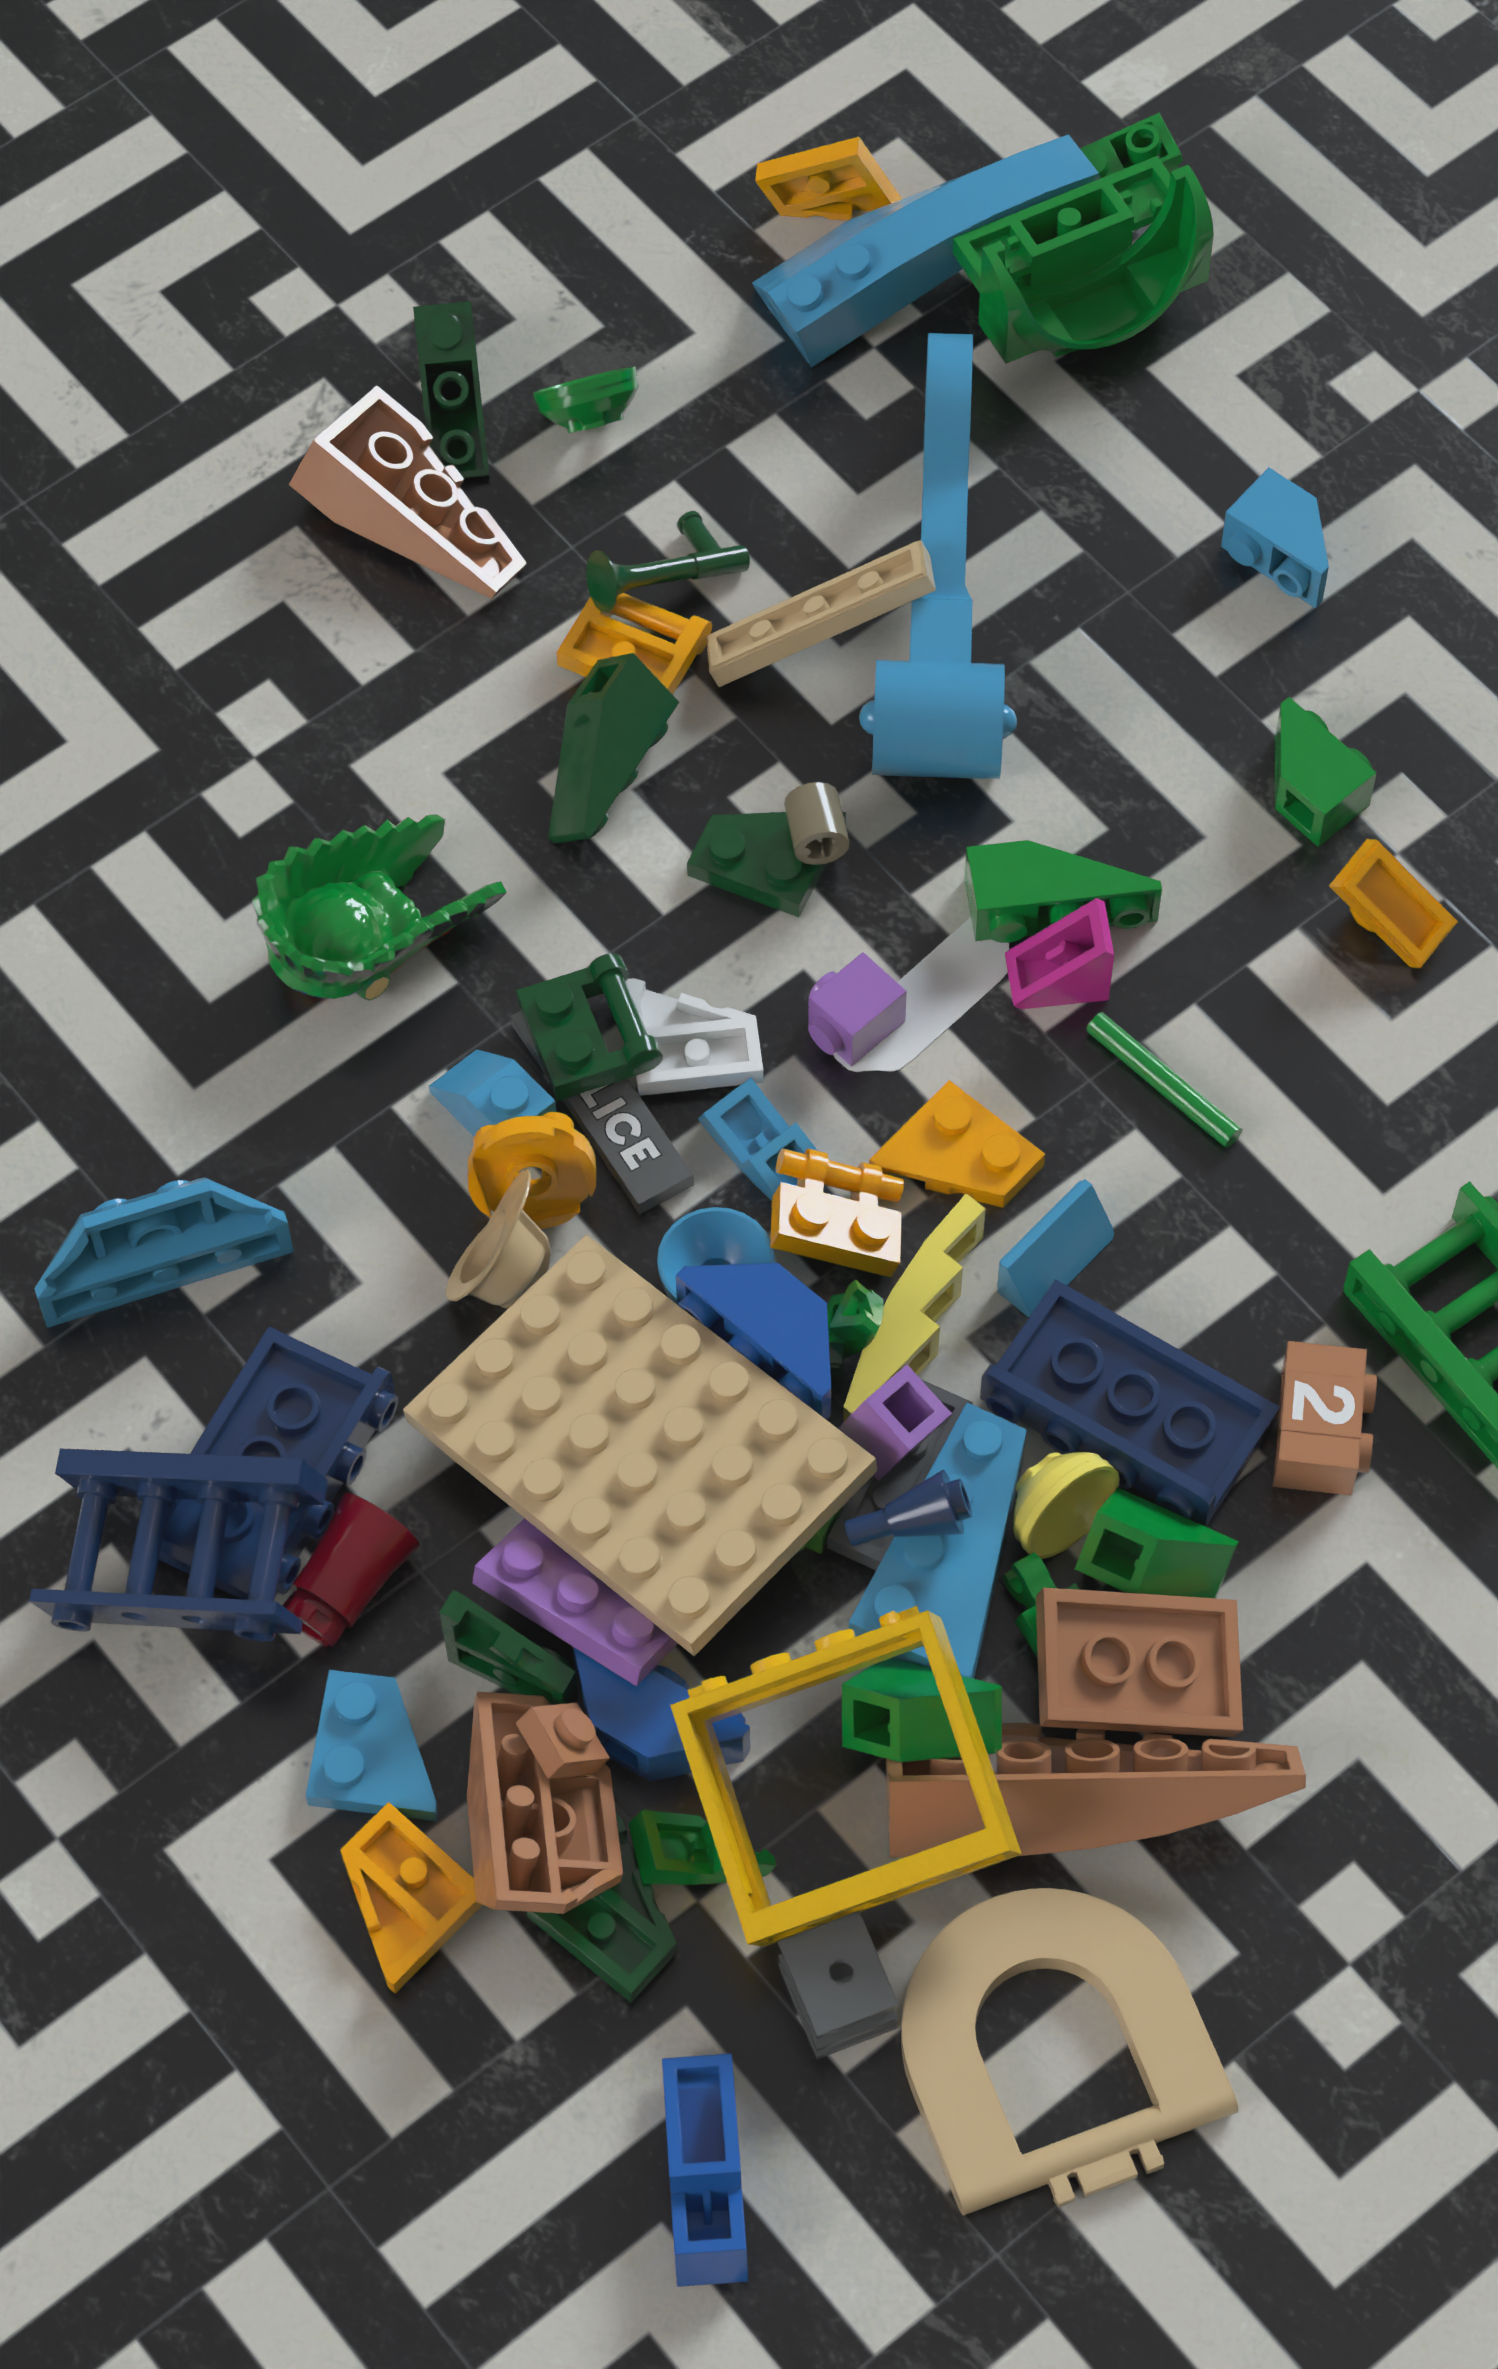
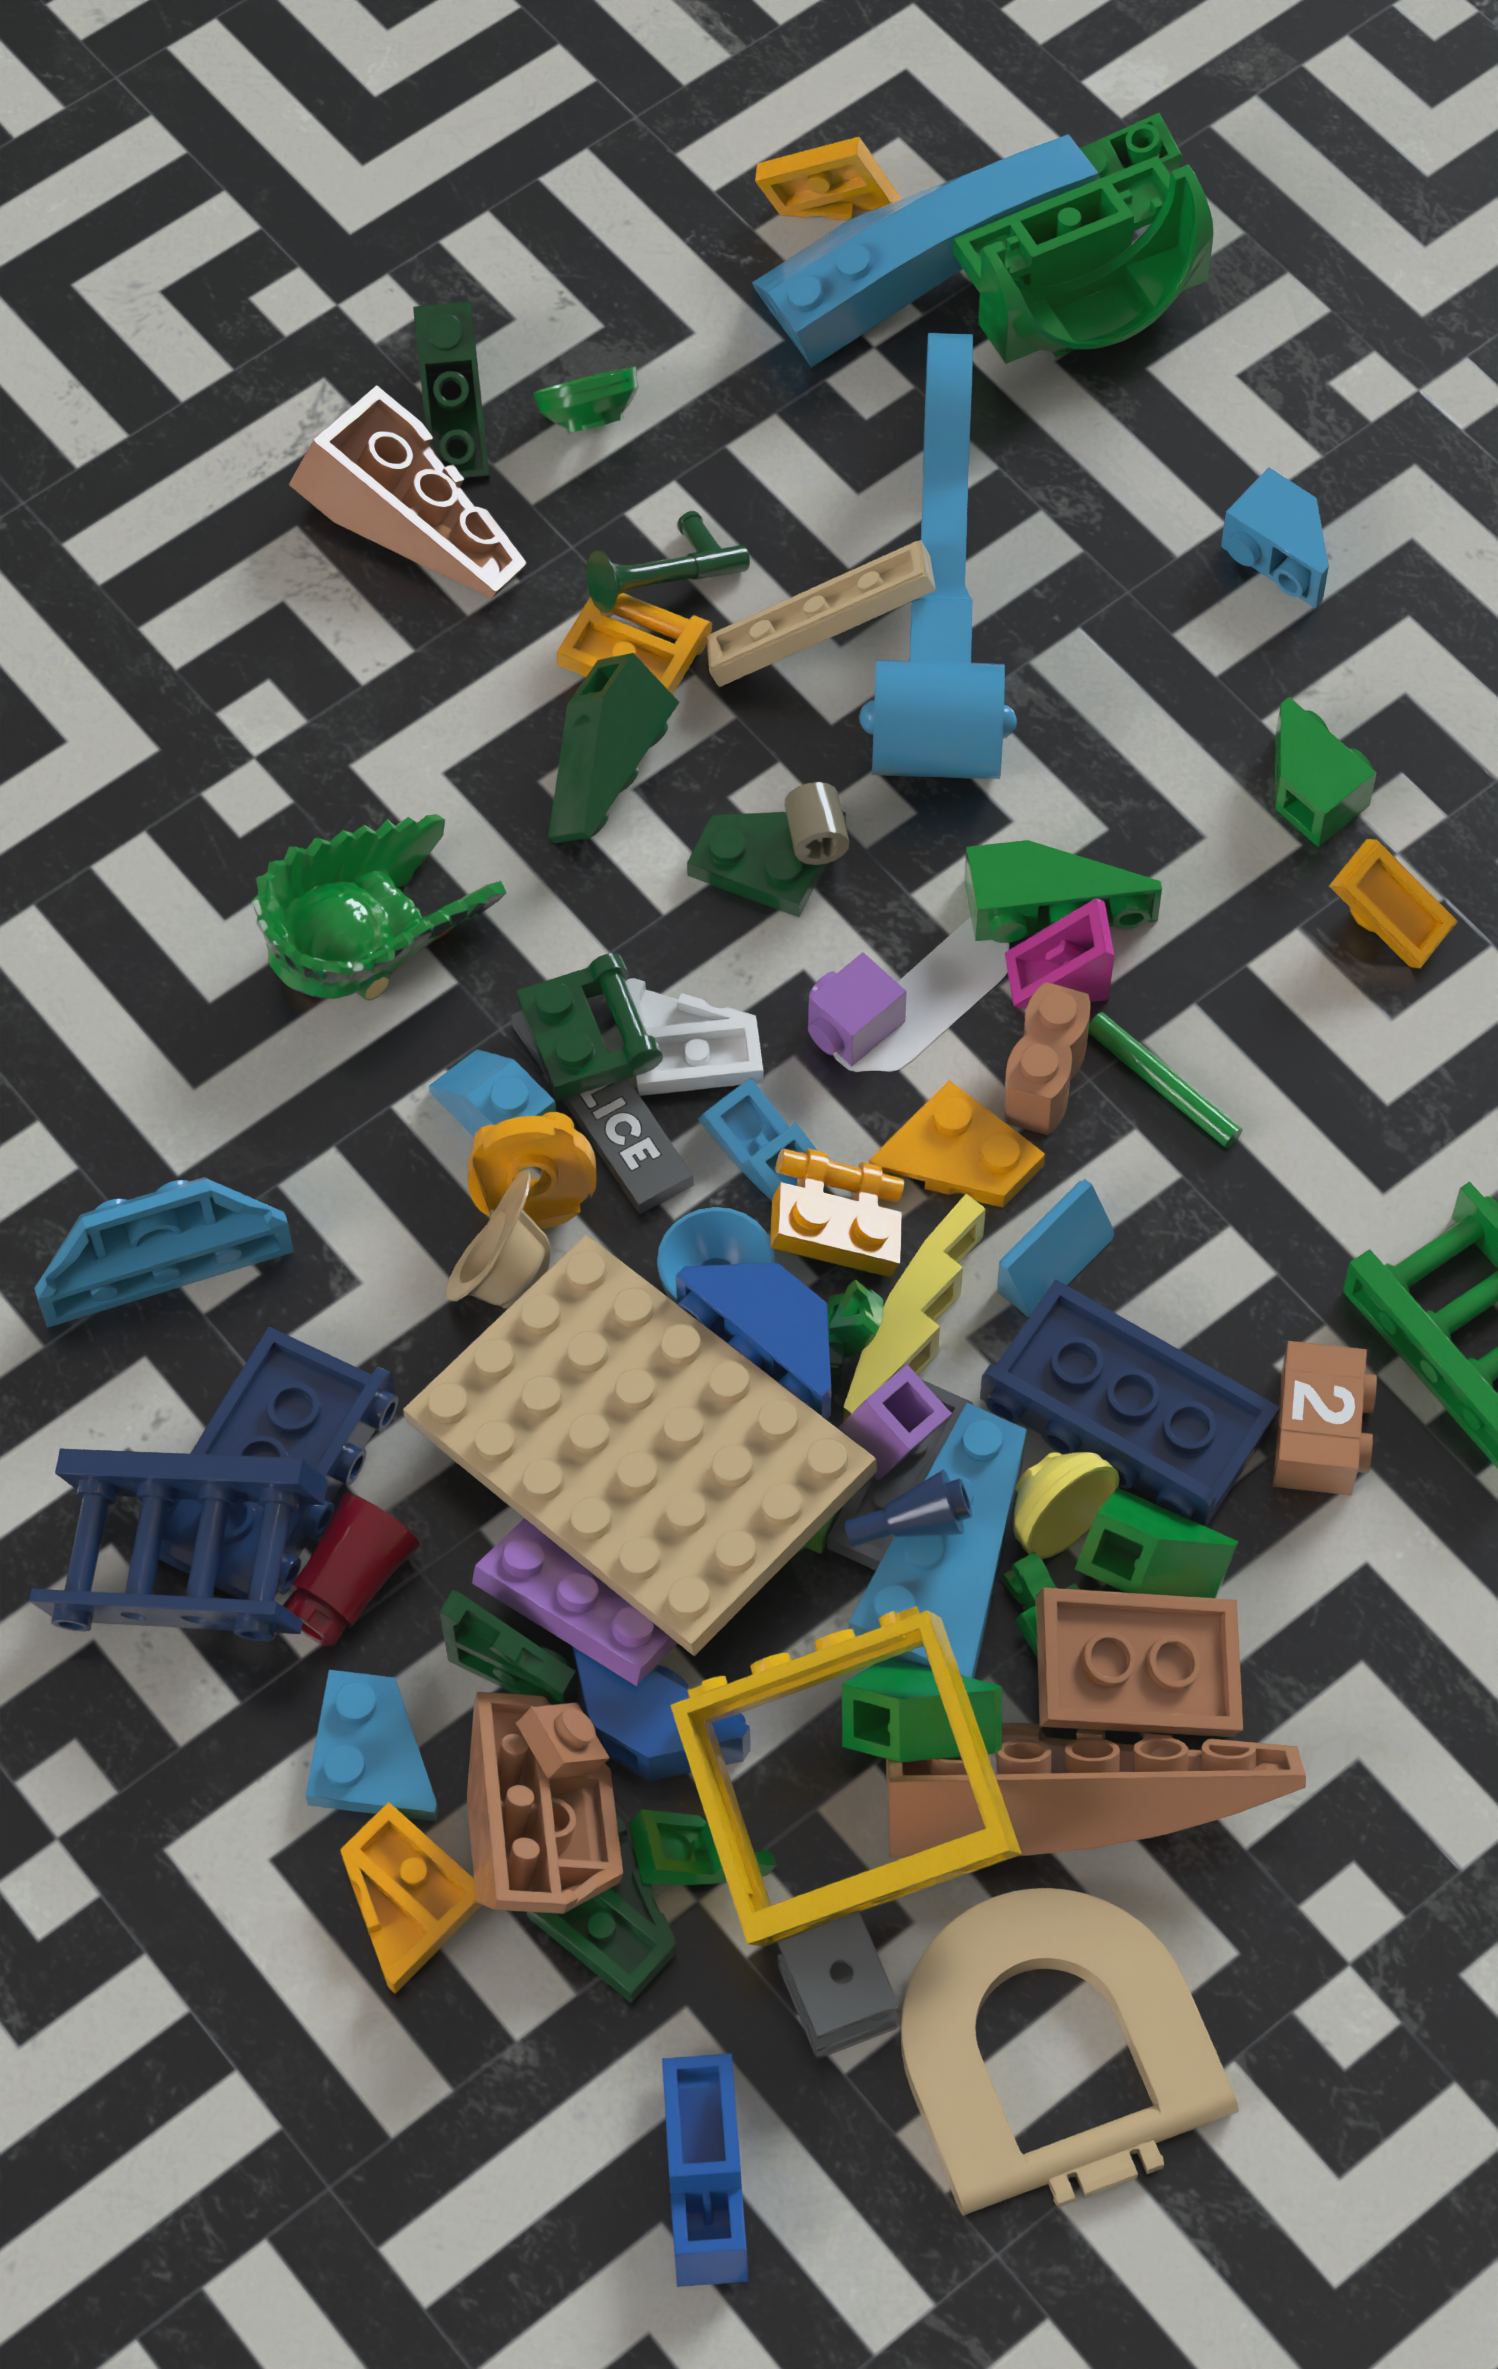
(1046, 1058): none -> nougat brick

